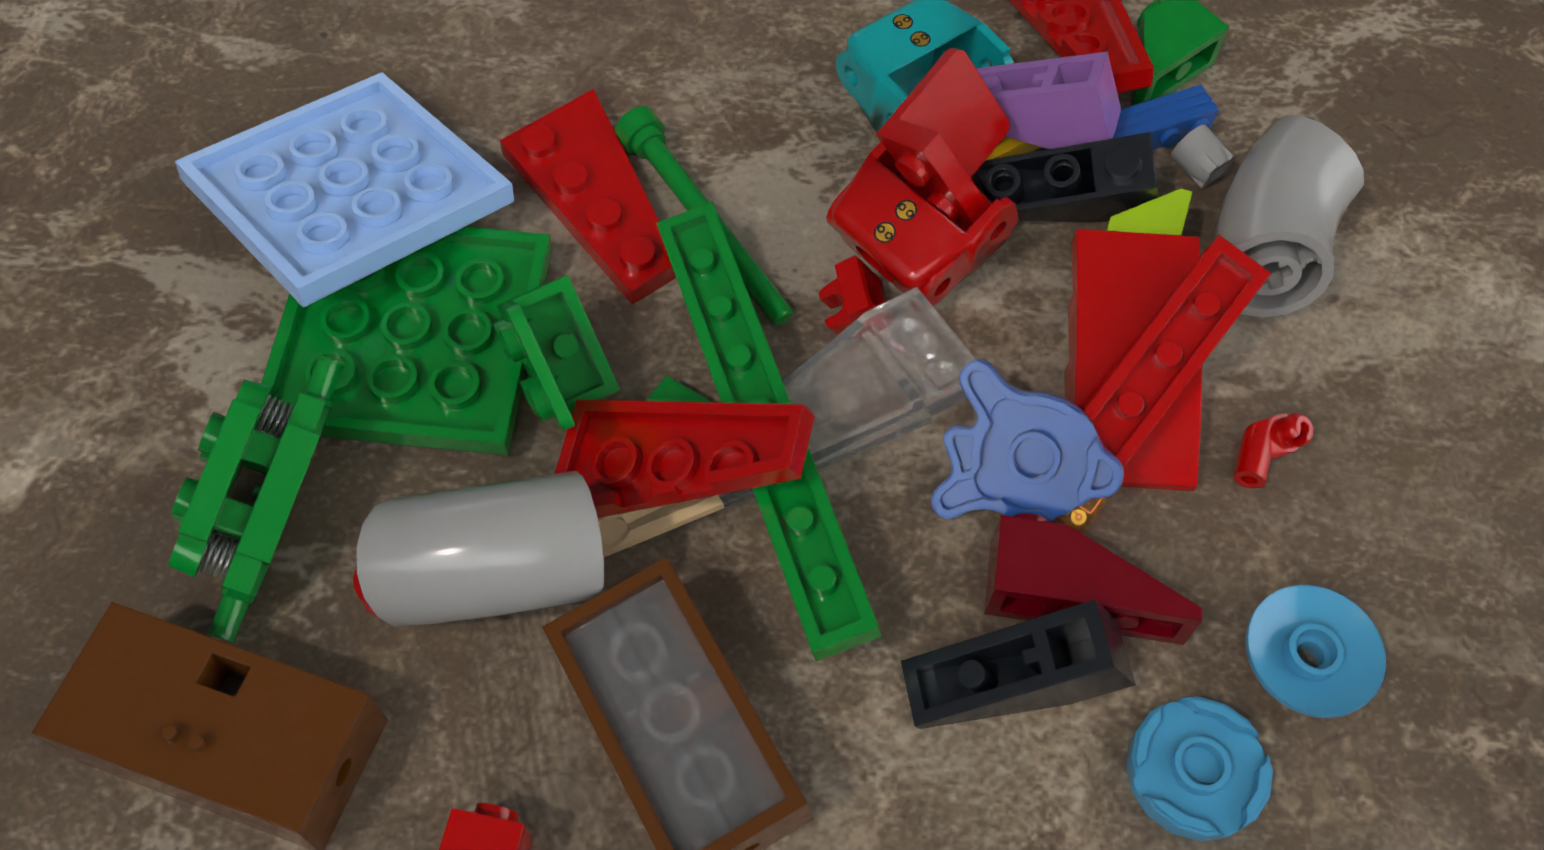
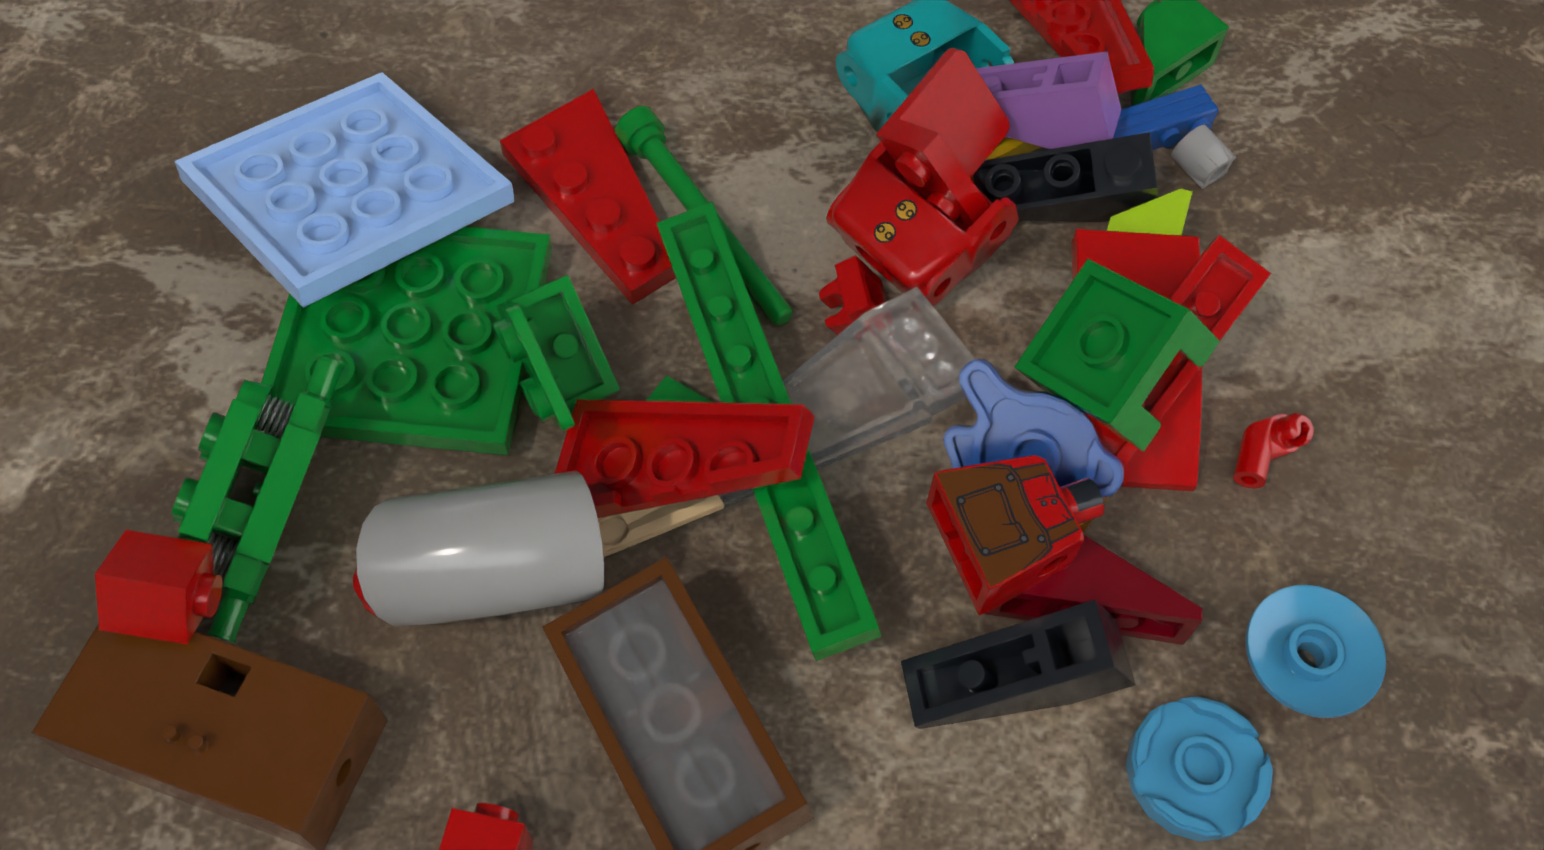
(156, 587): none -> red brick
(1010, 524): none -> torso
(1111, 347): none -> green panel
(1288, 210): light grey brick -> none

